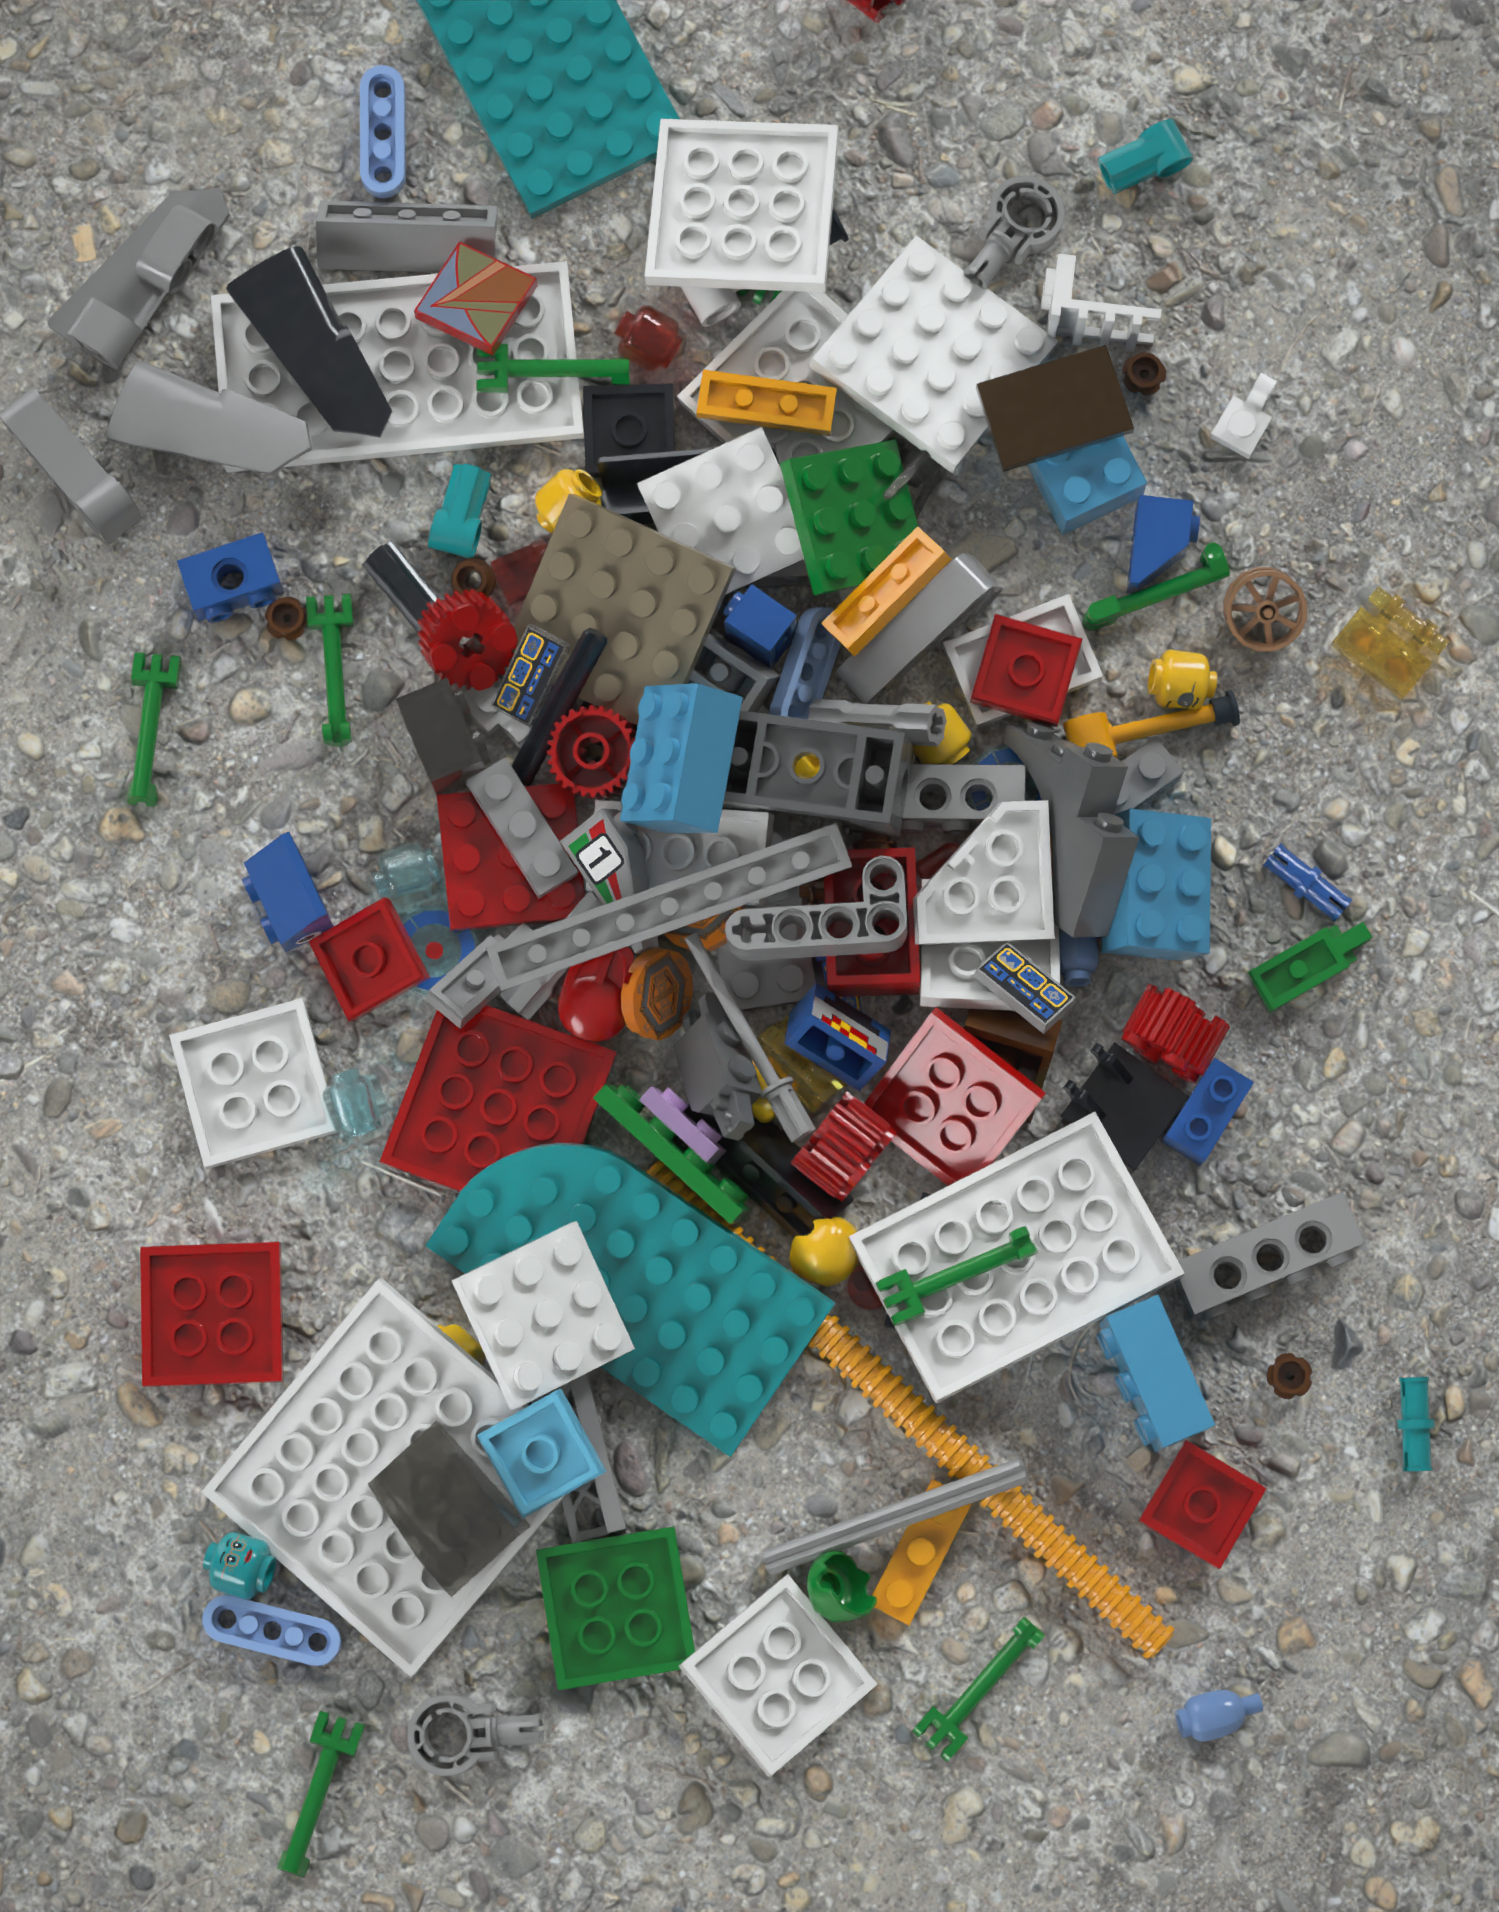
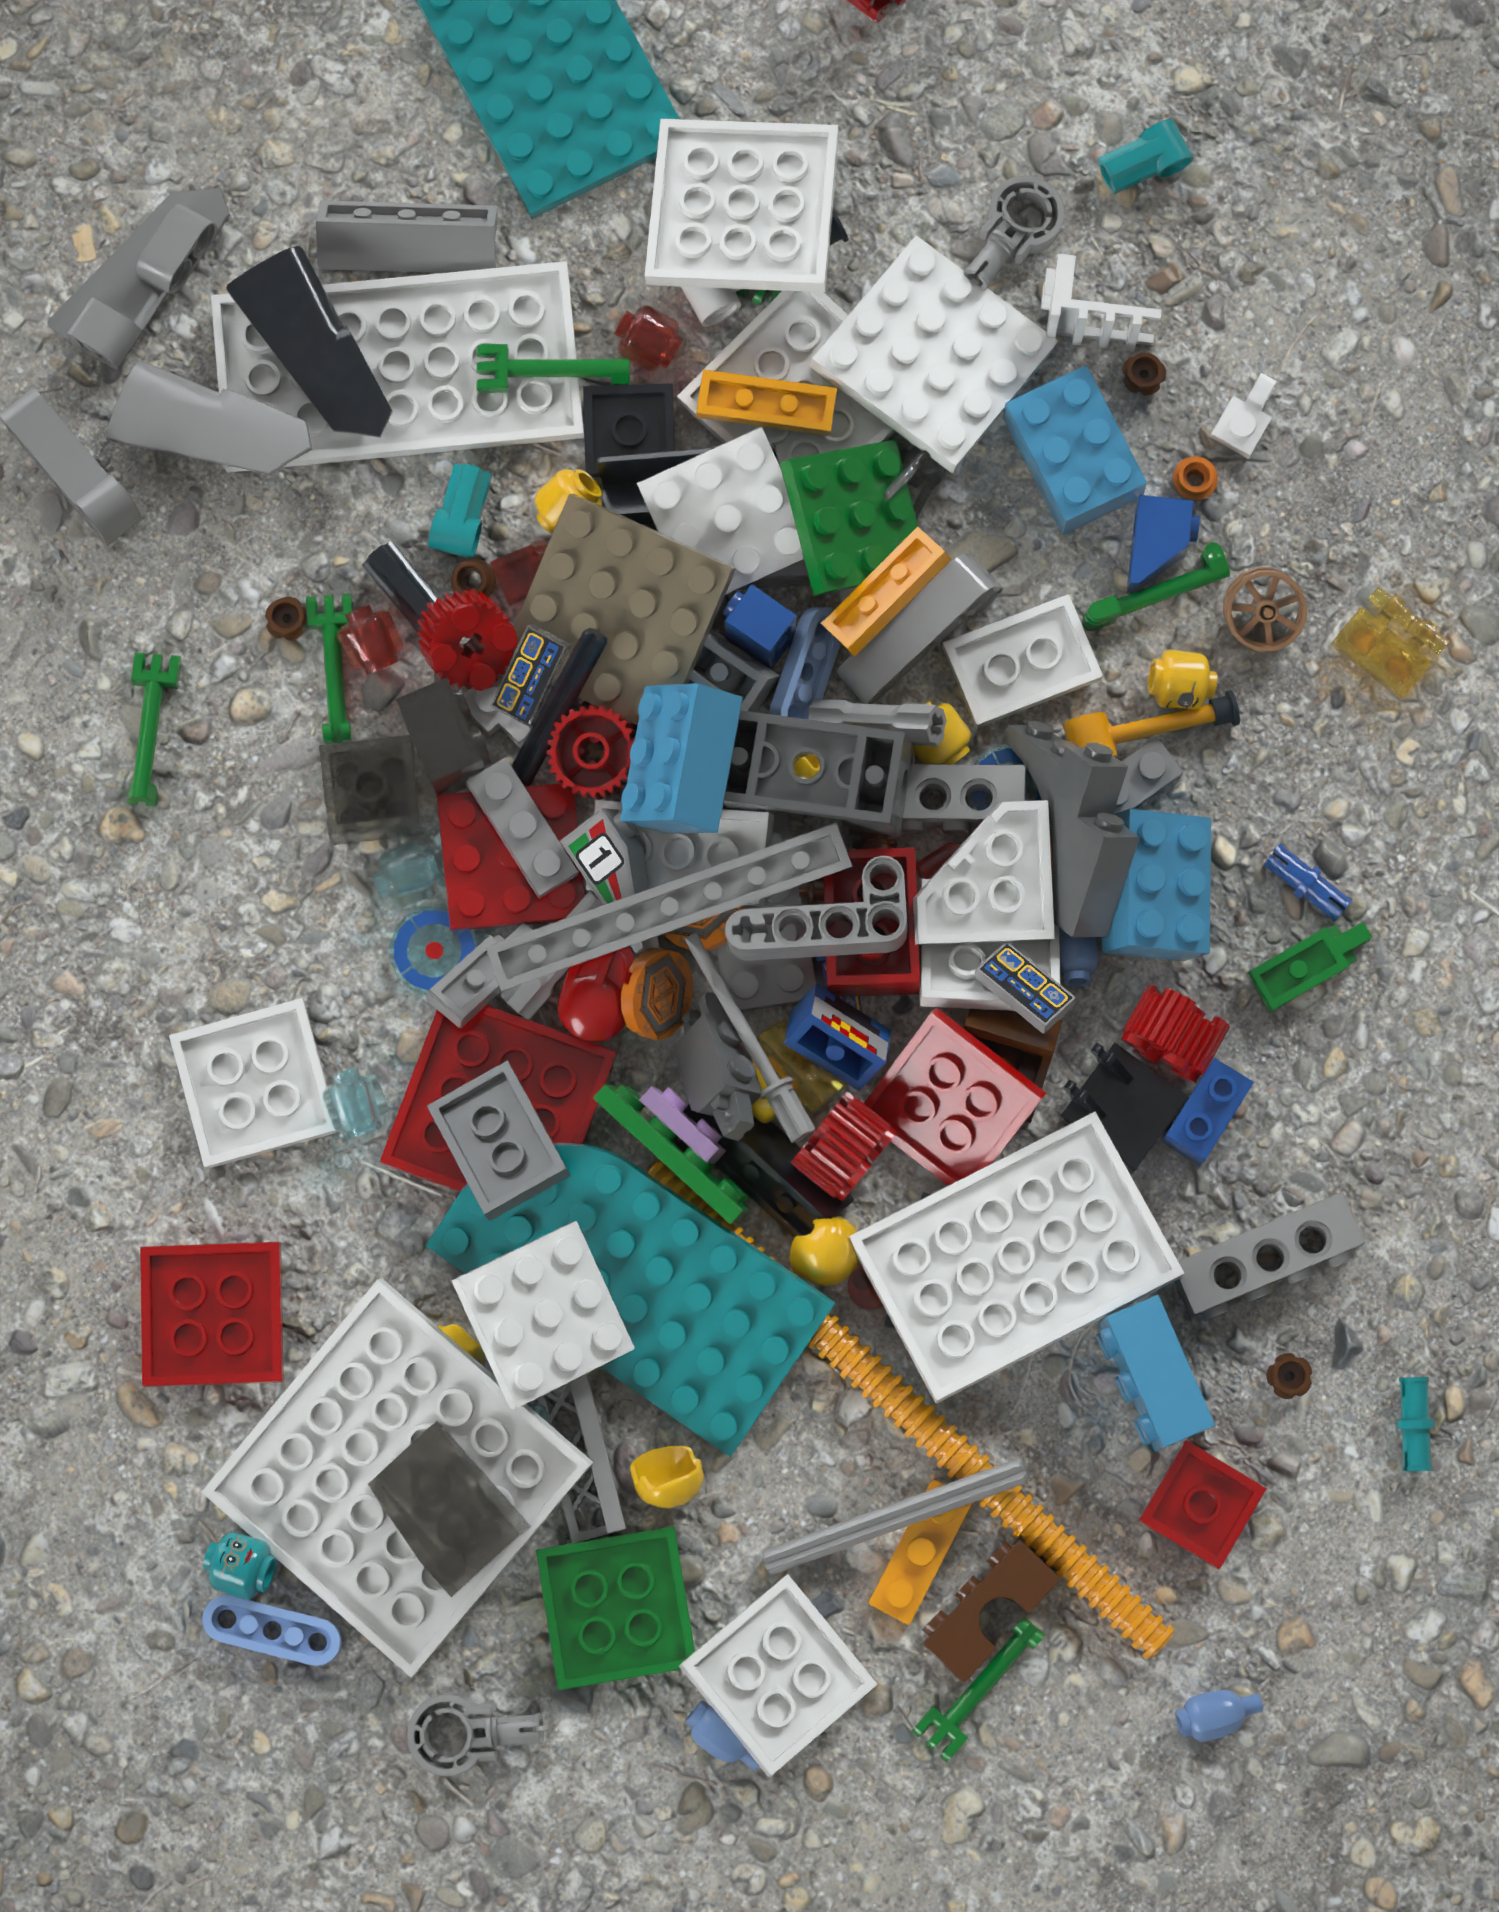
(206, 570): blue brick -> none
(287, 894): blue slope -> none
(333, 1745): green hinge -> none
(369, 959): red tile -> none
(370, 639): none -> clear red head
(371, 790): none -> clear smoke brick
(378, 115): light blue plate -> none
(476, 298): tile -> none
(498, 1141): none -> plate
(541, 1453): medium azure tile -> none
(667, 1476): none -> yellow hair
(716, 1737): none -> medium blue plant
(839, 1588): green hair -> none
(911, 1293): green hinge -> none
(1014, 1576): none -> reddish brown arch
(1026, 670): red tile -> none
(1054, 408): dark brown tile -> none
(1198, 466): none -> orange plate

